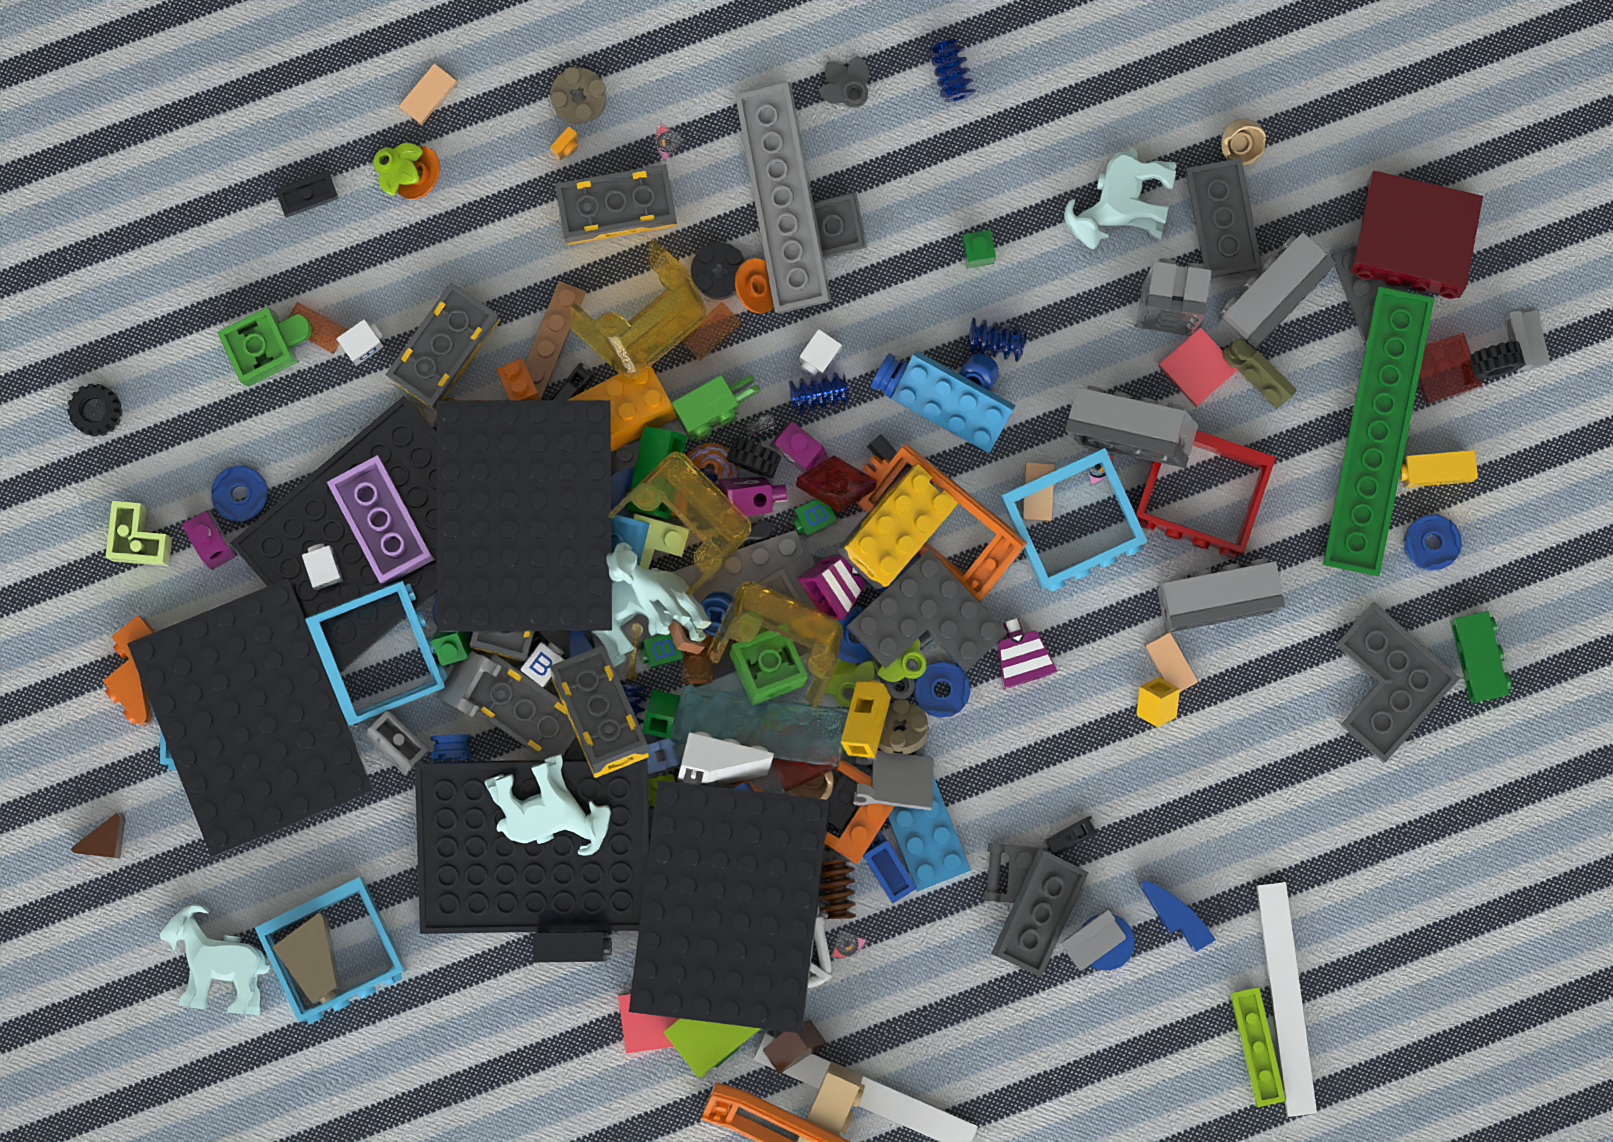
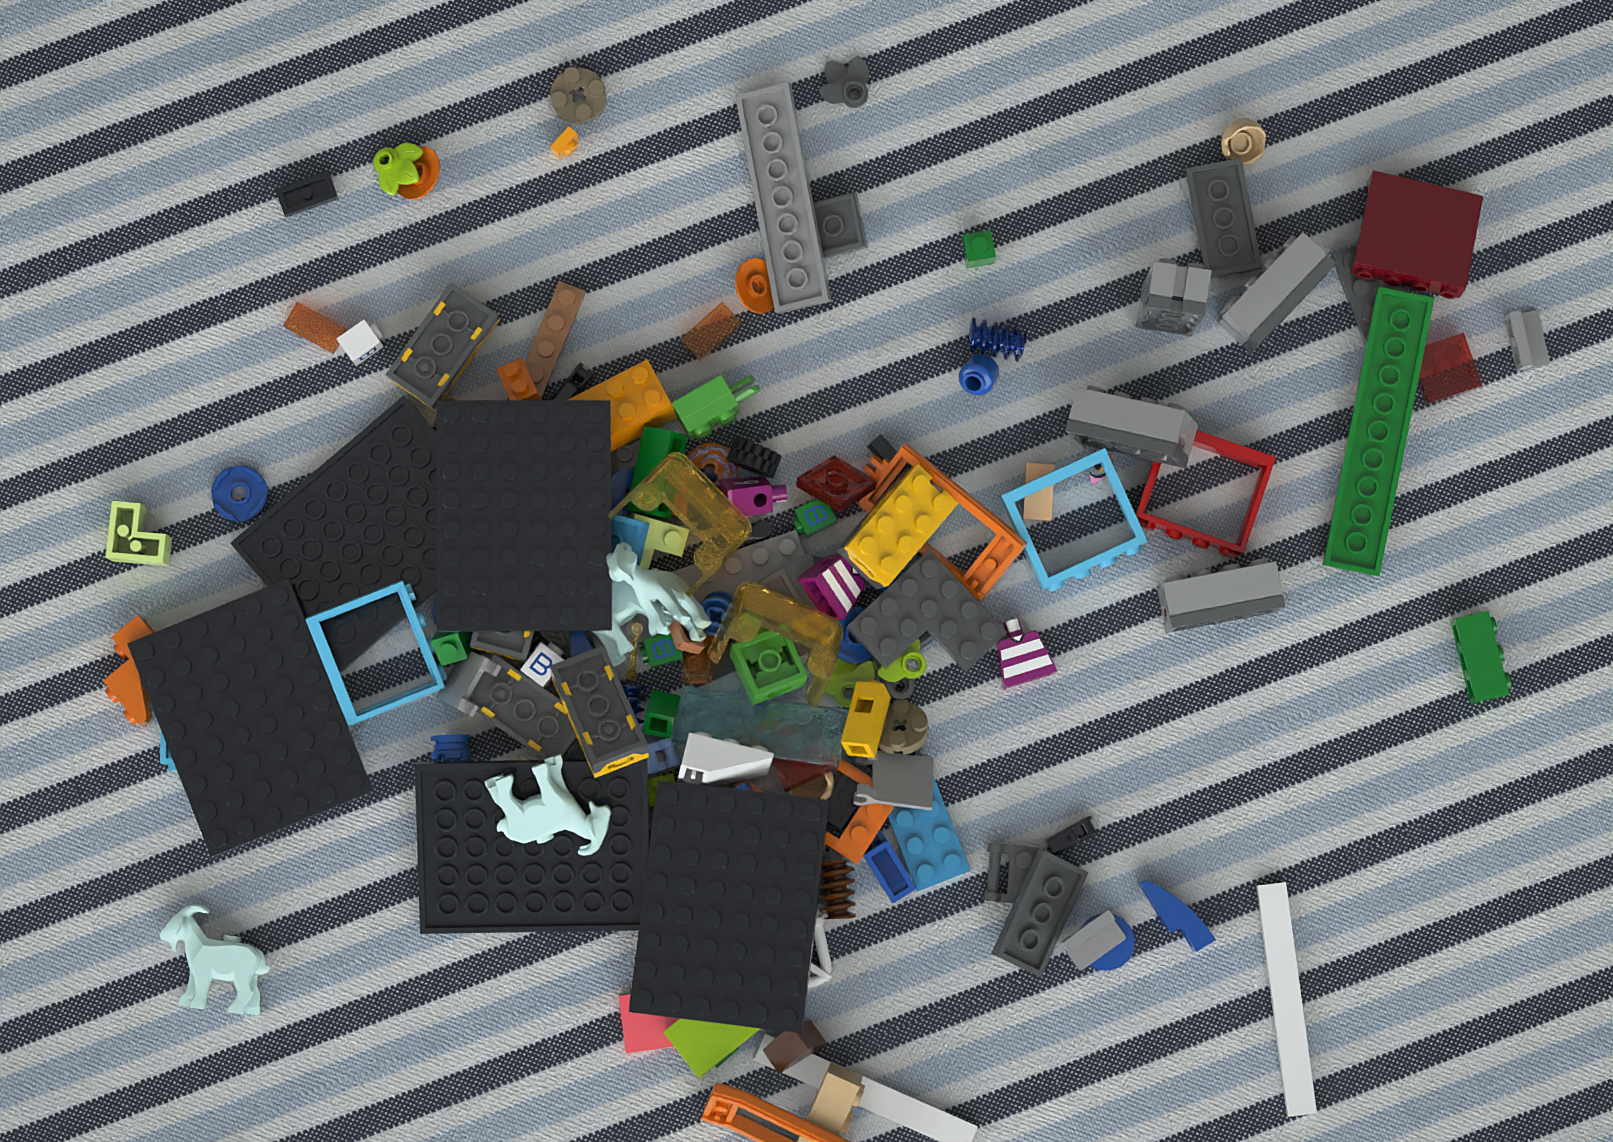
(79, 401): black tyre -> none
(104, 840): reddish brown slope -> none
(209, 539): magenta torso -> none
(265, 347): bright green brick -> none
(307, 909): medium azure window -> none
(311, 959): dark tan slope -> none
(322, 566): white brick -> none
(380, 520): lavender brick -> none
(396, 742): light grey brick -> none
(427, 94): light nougat tile -> none
(571, 947): black window -> none
(616, 204): dark grey piece -> none
(653, 331): clear yellow windscreen -> none
(666, 141): clear tile -> none
(708, 258): black plate -> none
(764, 424): clear tile -> none
(798, 447): magenta torso -> none
(819, 354): white brick -> none
(819, 393): clear blue piece -> none
(847, 945): clear tile -> none
(884, 377): blue wheel -> none
(950, 70): clear blue piece -> none
(952, 401): dark azure plate -> none
(959, 689): blue tile -> none
(1120, 199): light aqua animal -> none
(1158, 701): yellow panel -> none
(1171, 662): light nougat tile -> none
(1197, 367): coral tile -> none
(1257, 1047): lime plate -> none
(1259, 372): olive hinge -> none
(1406, 677): dark grey plate -> none
(1423, 556): blue tile -> none
(1439, 469): yellow brick -> none
(1497, 360): black tyre -> none

